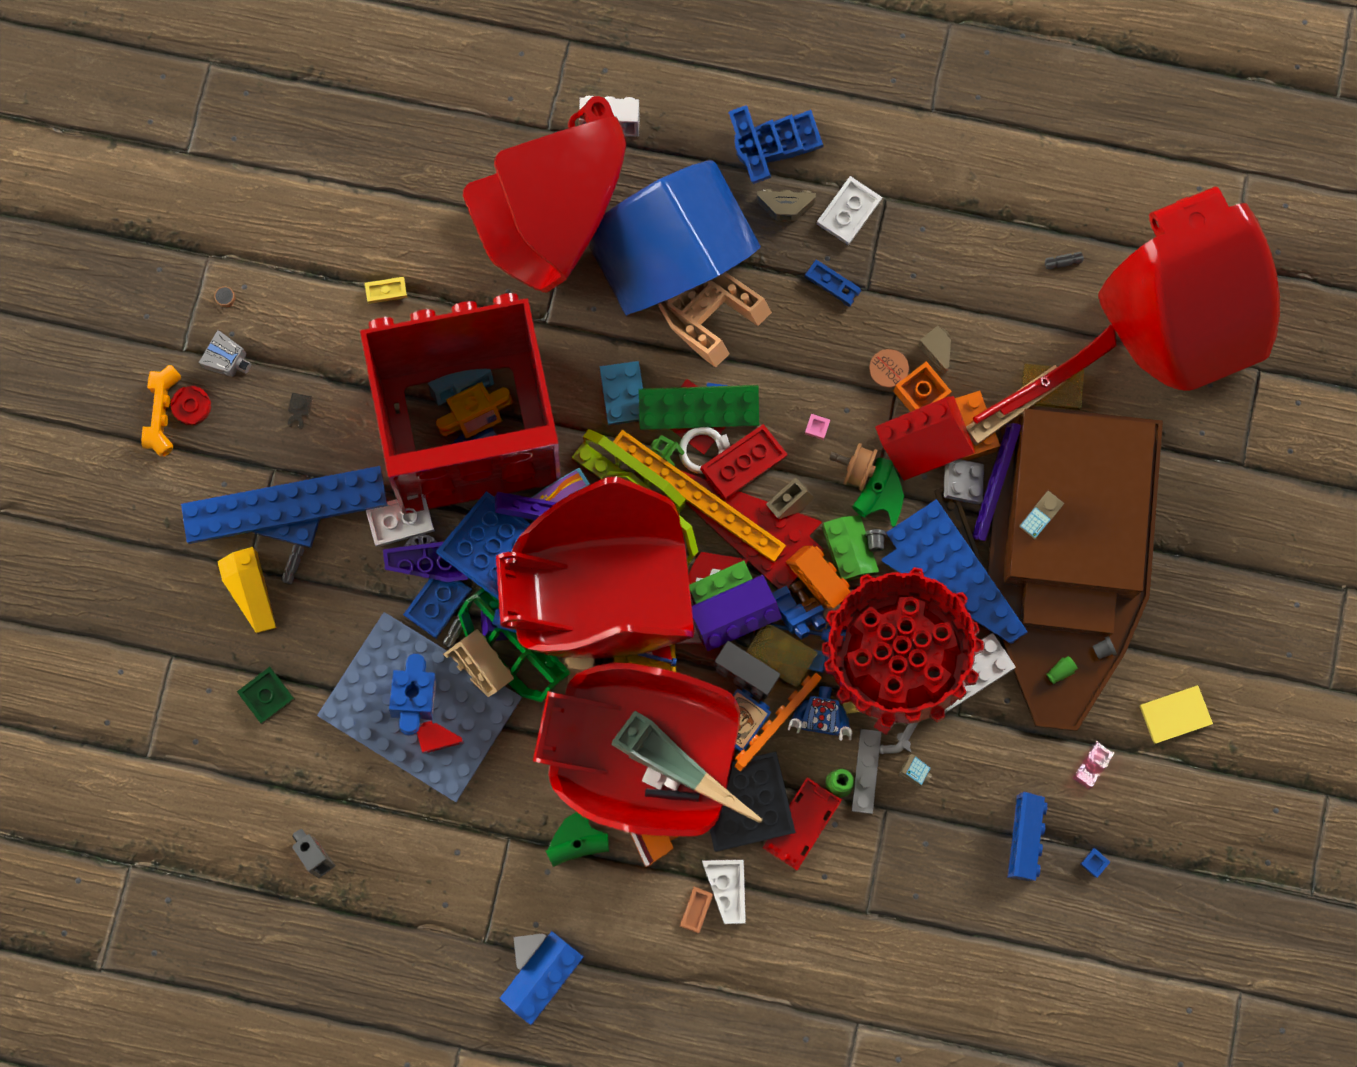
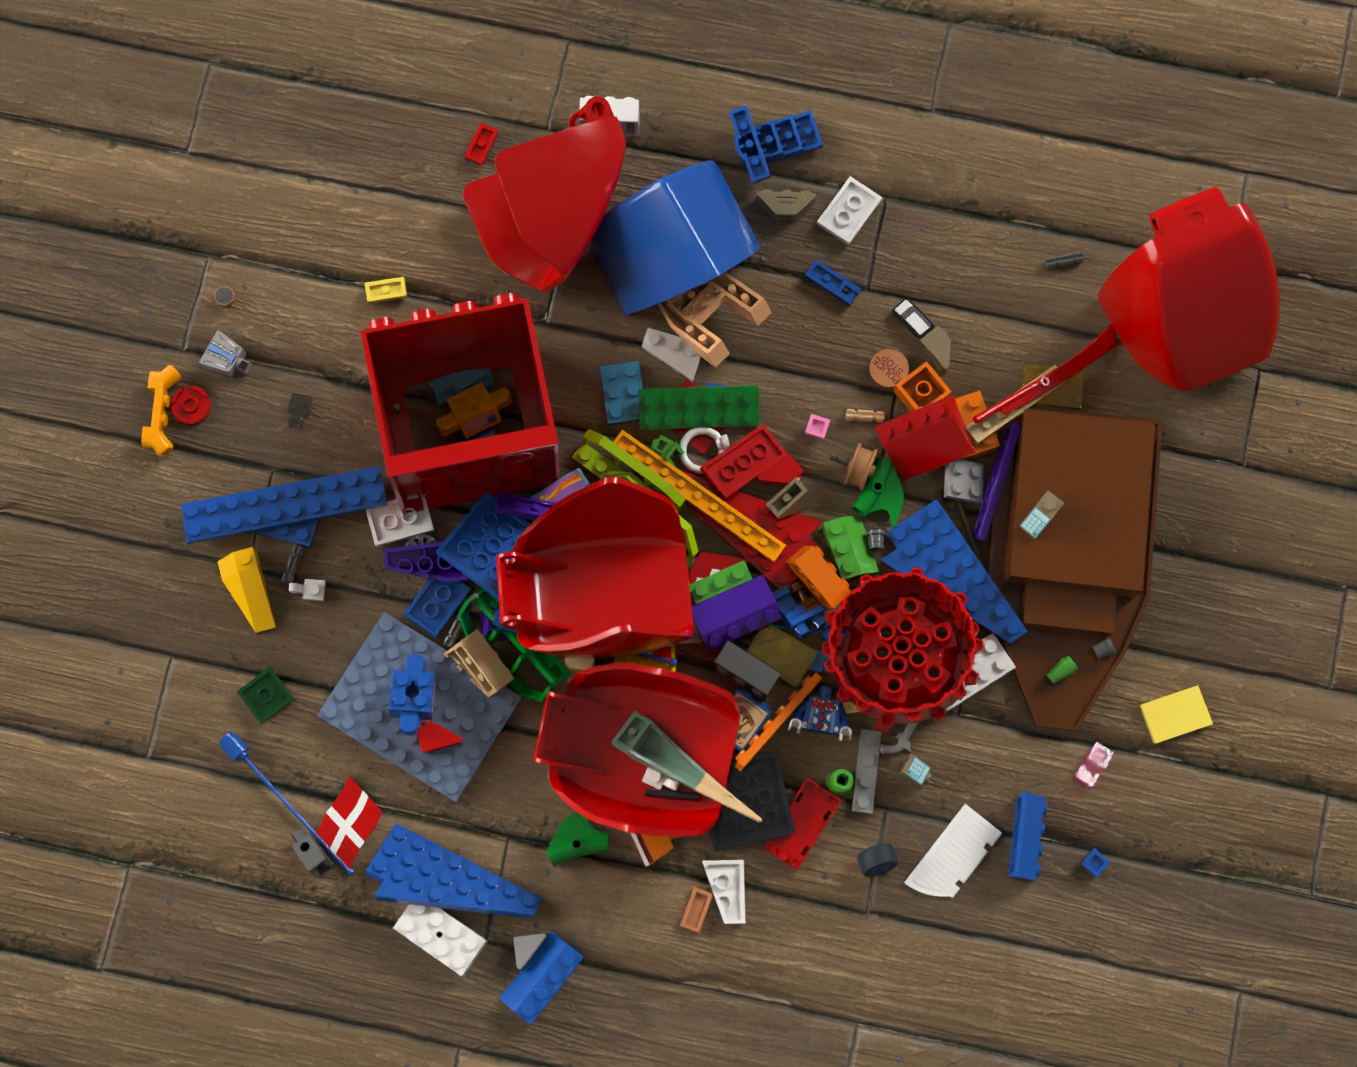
(312, 589): none -> white plate
(345, 823): none -> flag
(431, 876): none -> blue wing
(458, 943): none -> white piece
(481, 144): none -> red plate
(672, 351): none -> white wing
(781, 472): none -> red slope
(864, 415): none -> tan axle
(877, 859): none -> black wheel
(913, 318): none -> slope
(954, 854): none -> white piece

